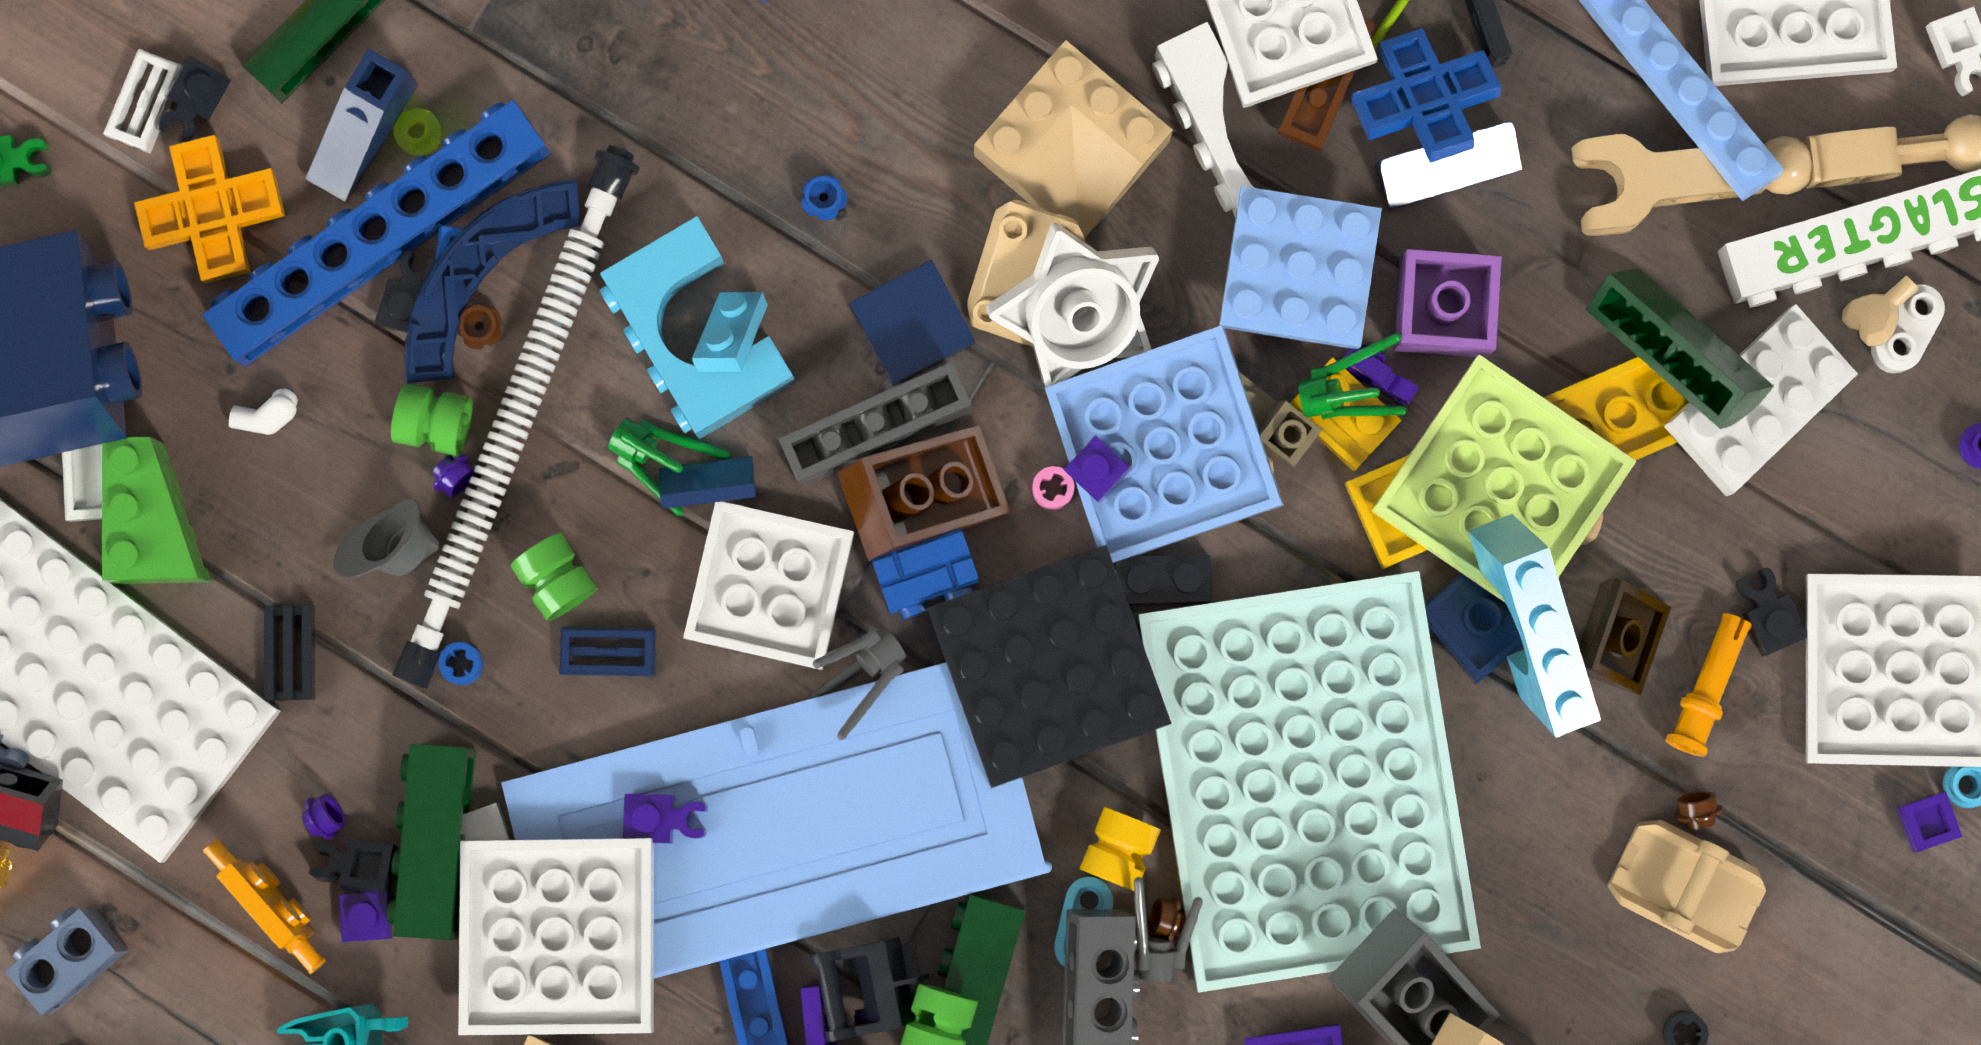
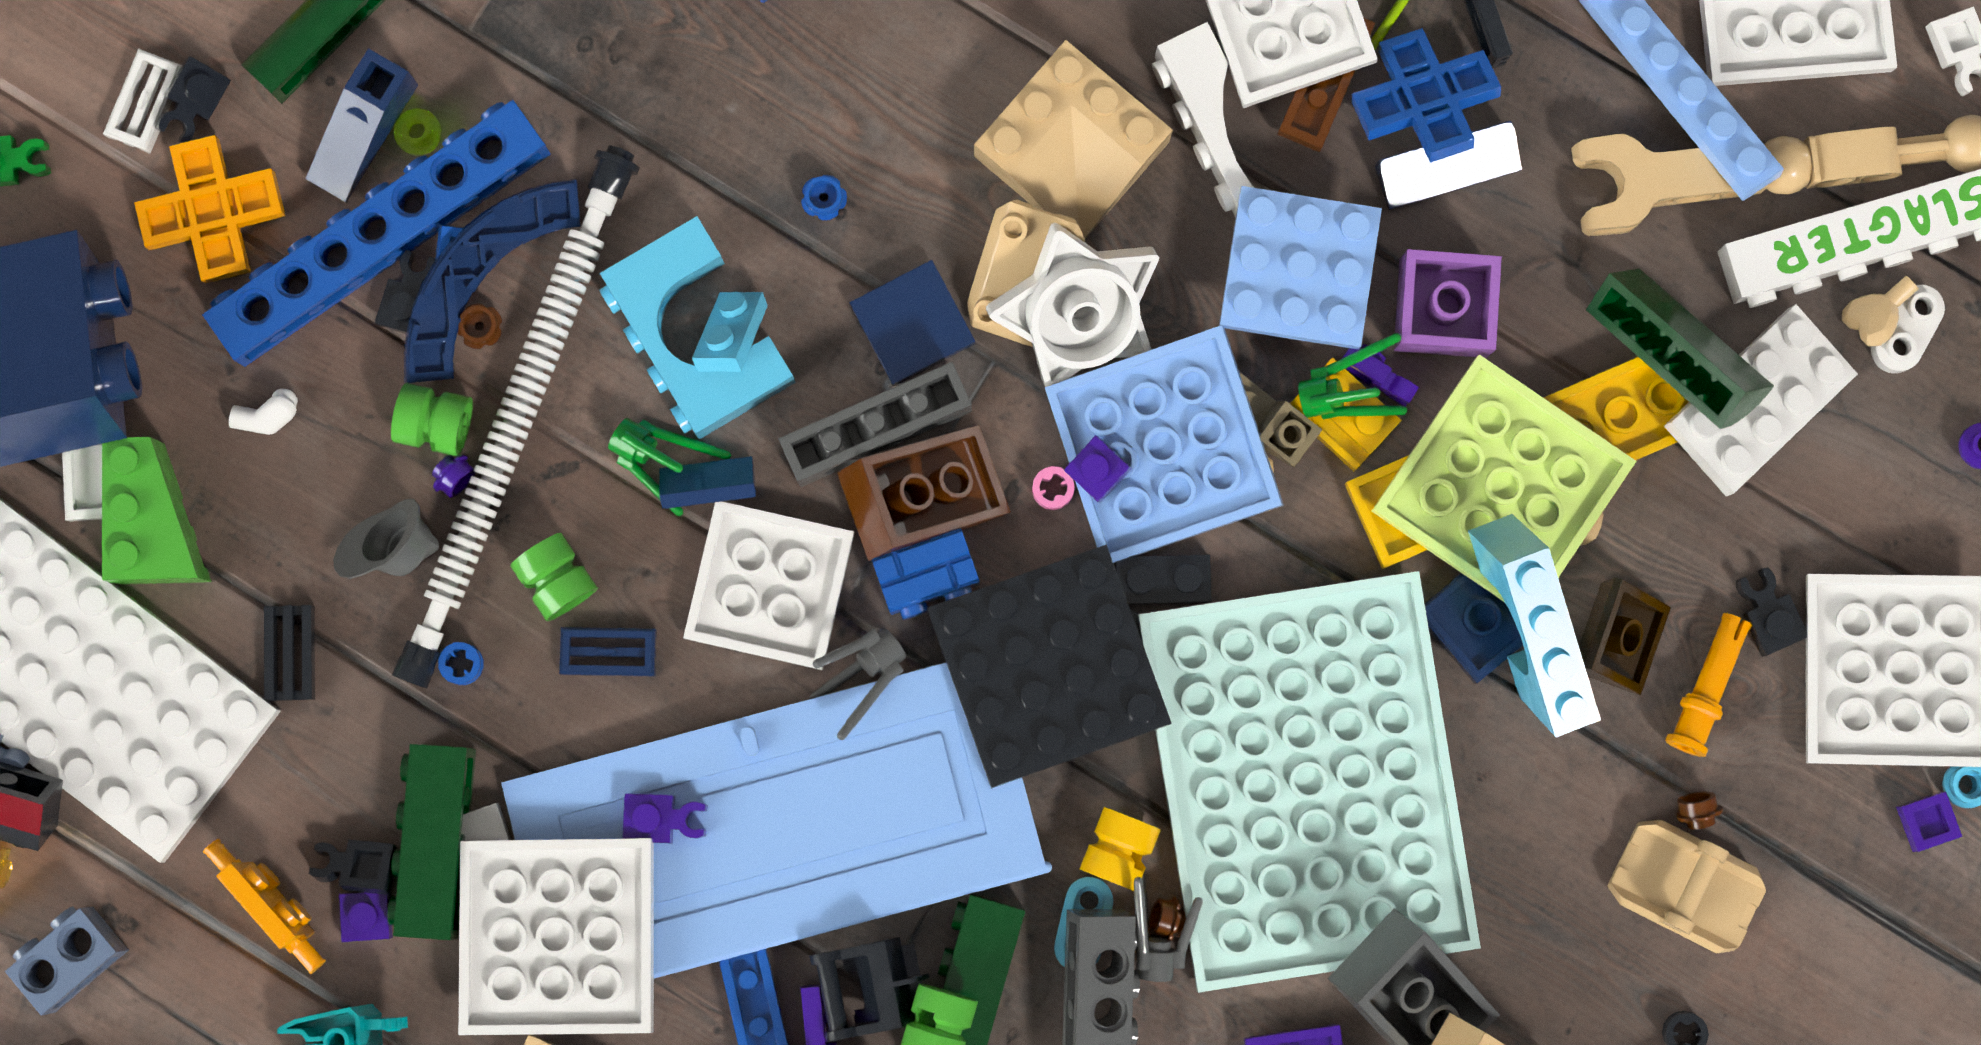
(323, 816): dark purple plate -> none

